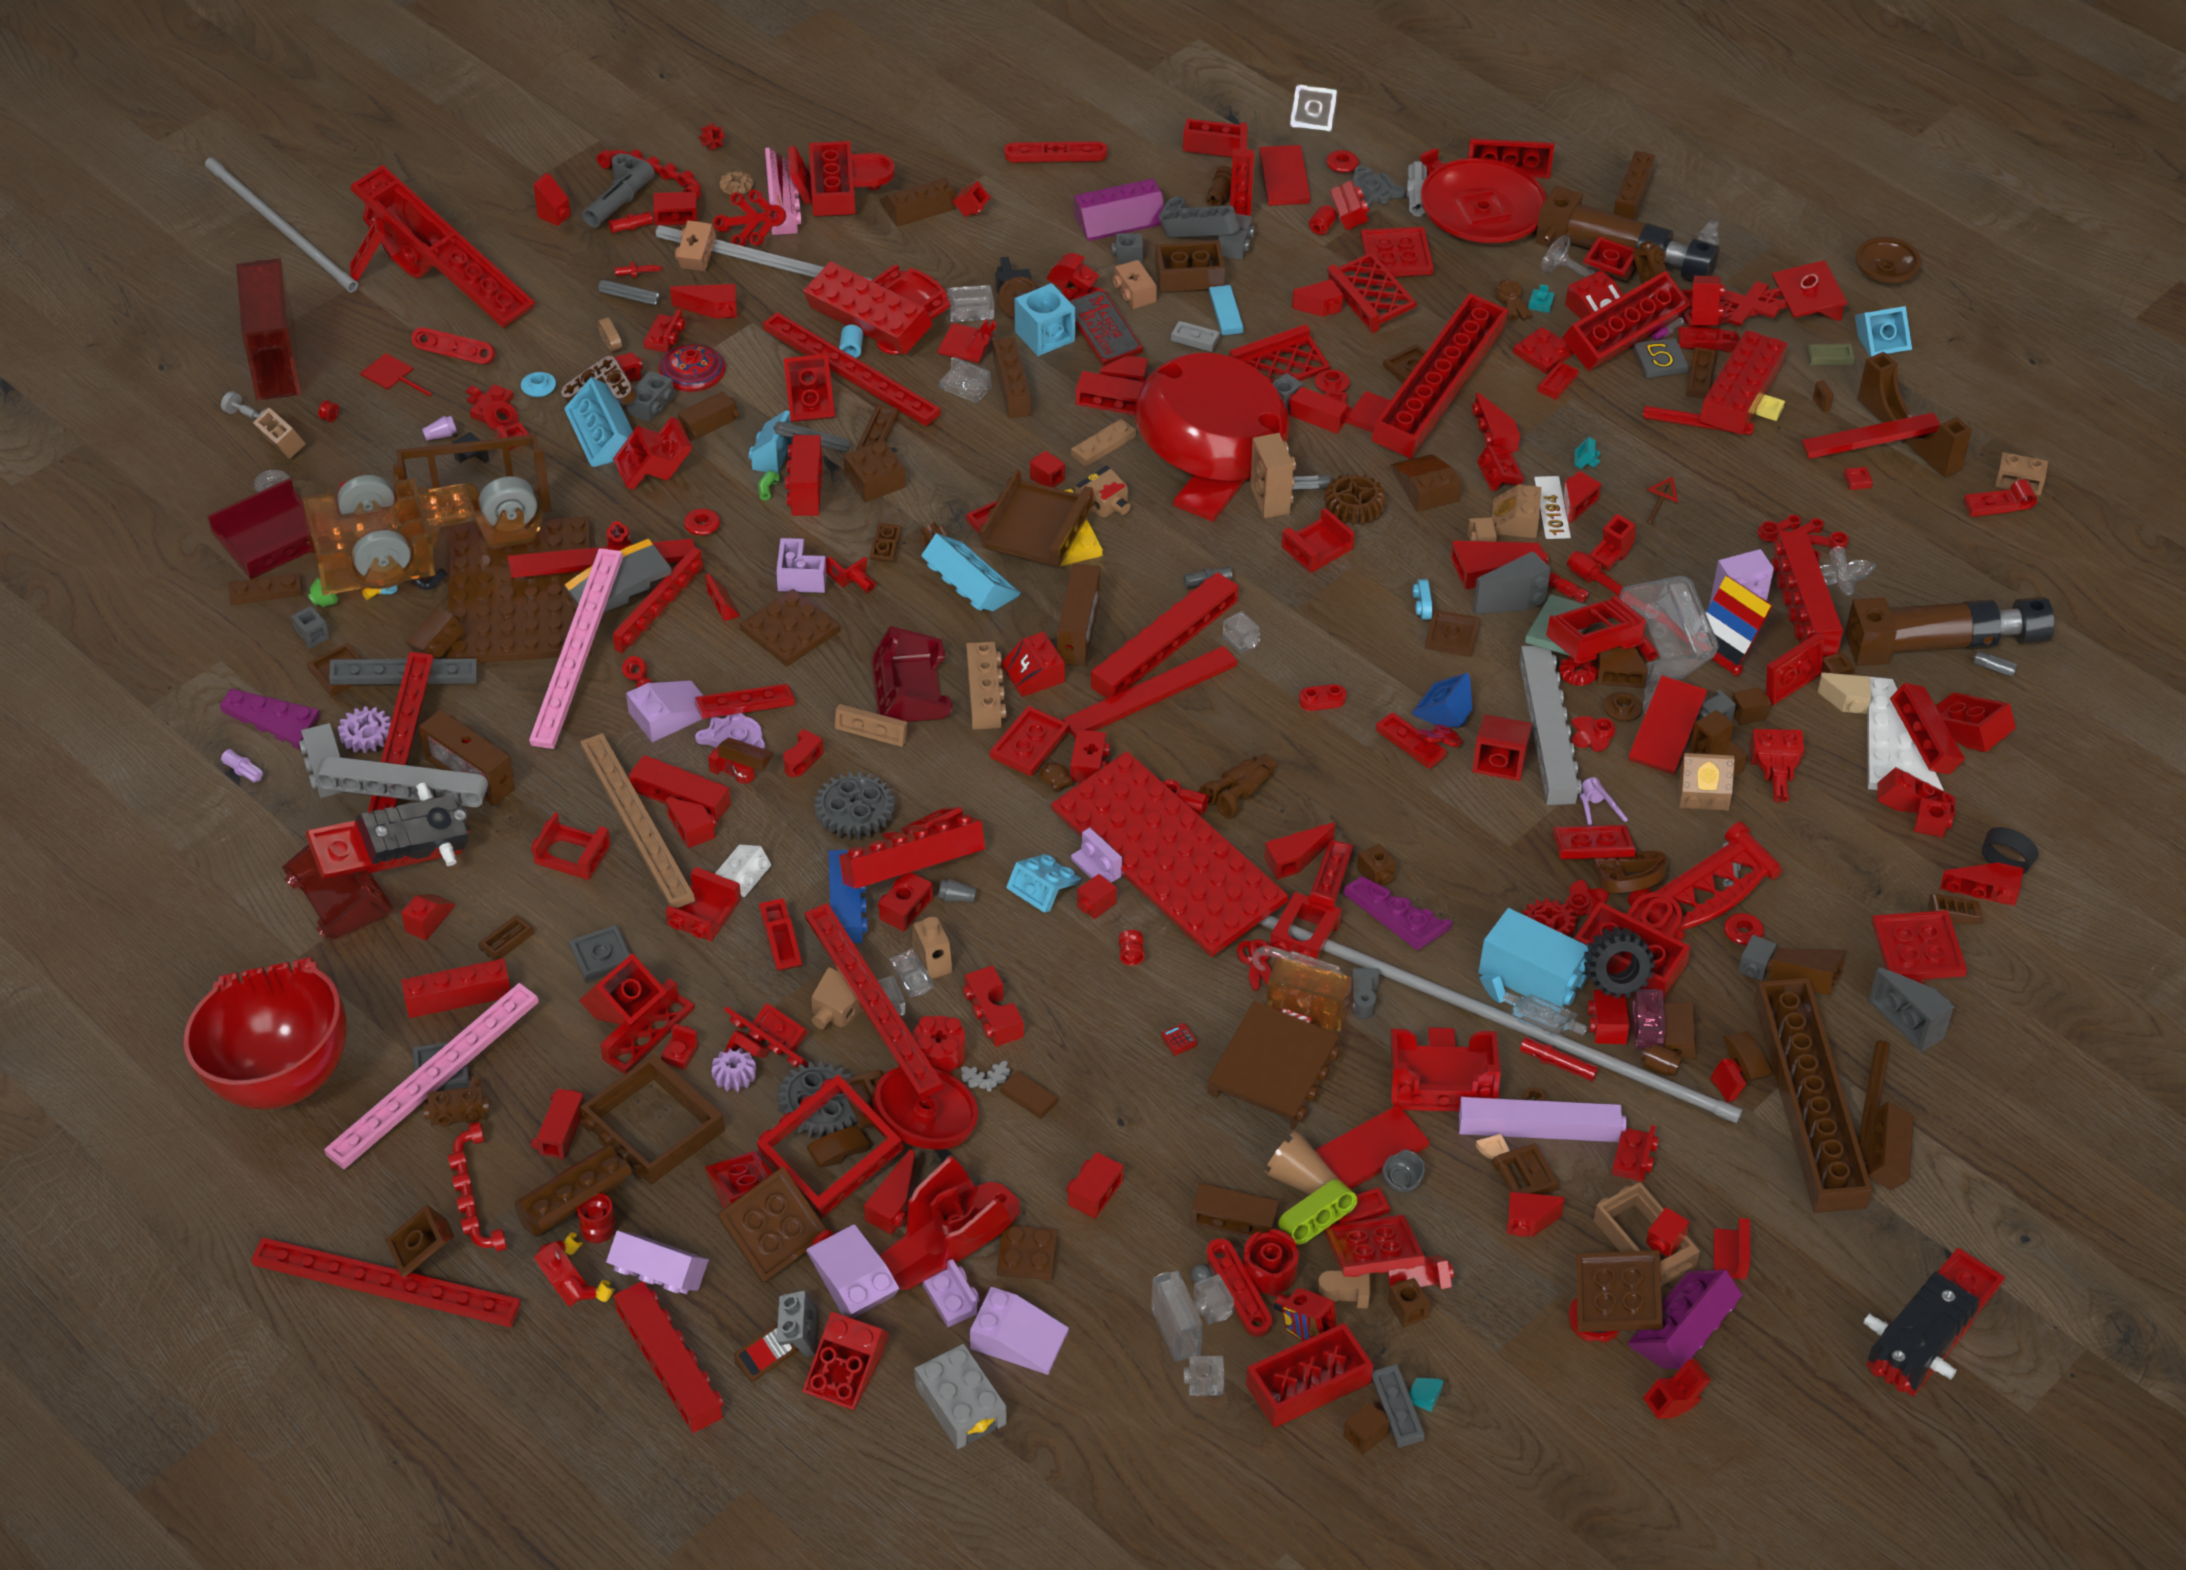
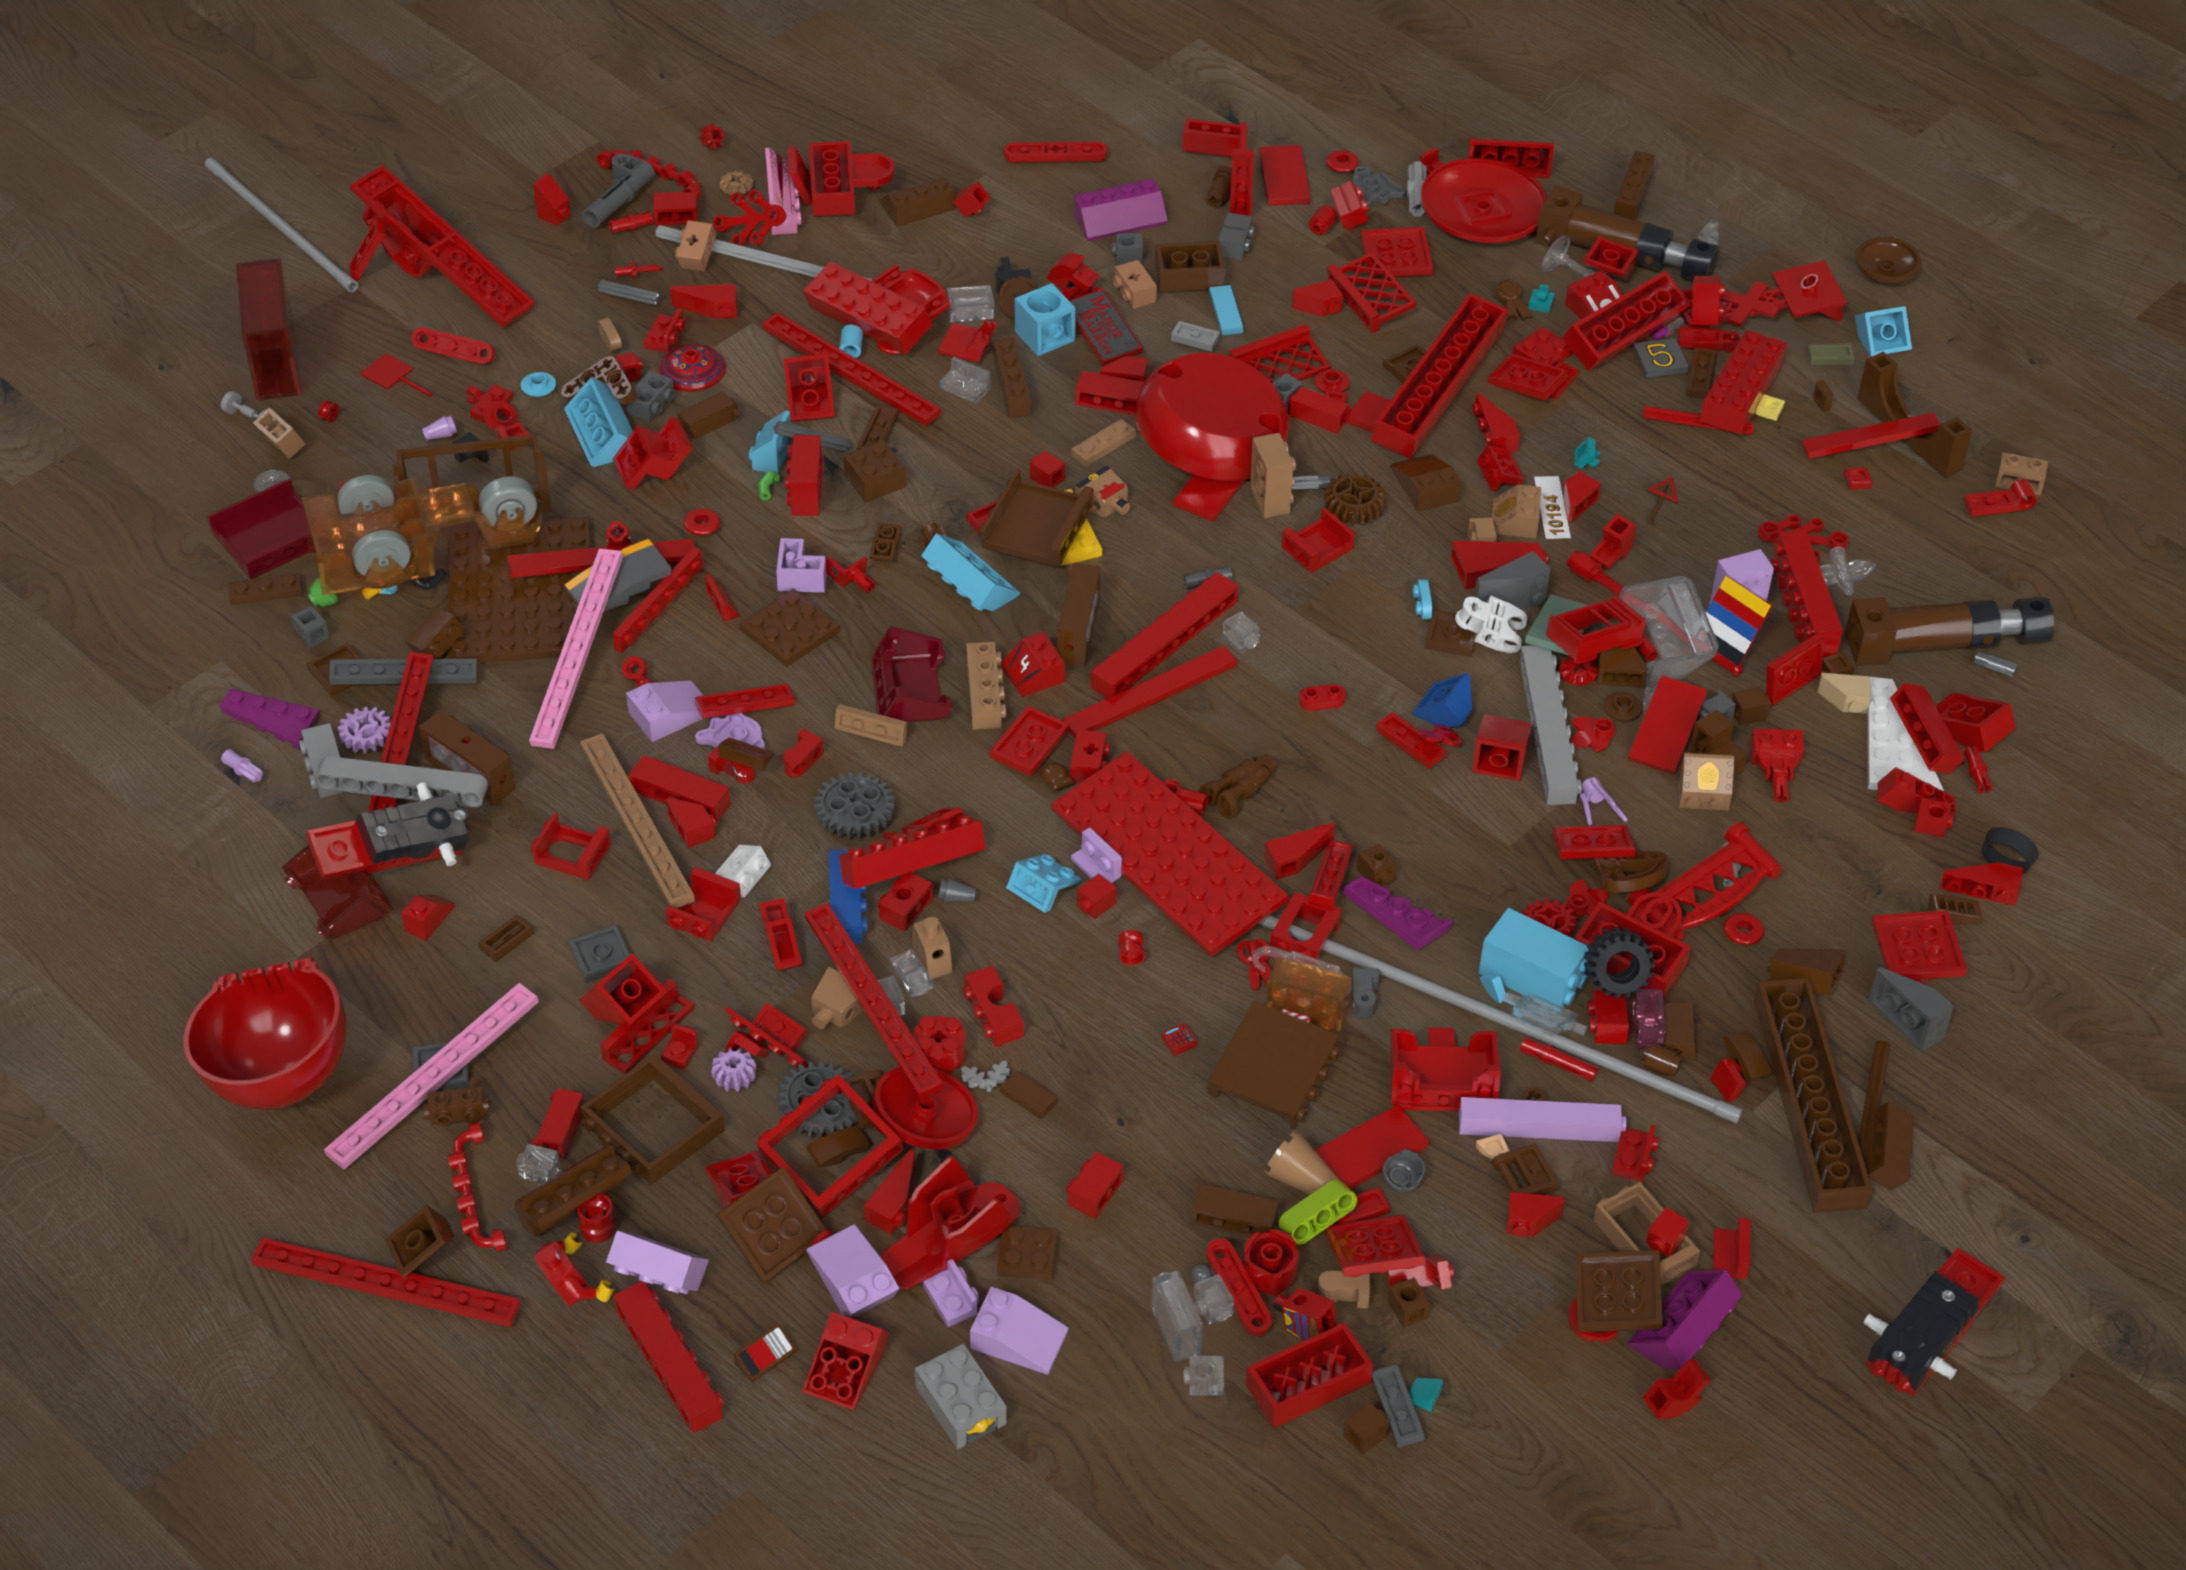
(455, 988): red brick -> none
(538, 1163): none -> clear brick
(798, 1322): dark grey bracket -> none
(1197, 221): dark grey beam -> none
(1314, 108): clear slope -> none
(1495, 623): none -> white piece
(1528, 377): none -> red tile
(1568, 588): red axle -> none
(1649, 261): reddish brown brick -> none
(1756, 957): dark grey brick -> none
(1978, 769): none -> red pin

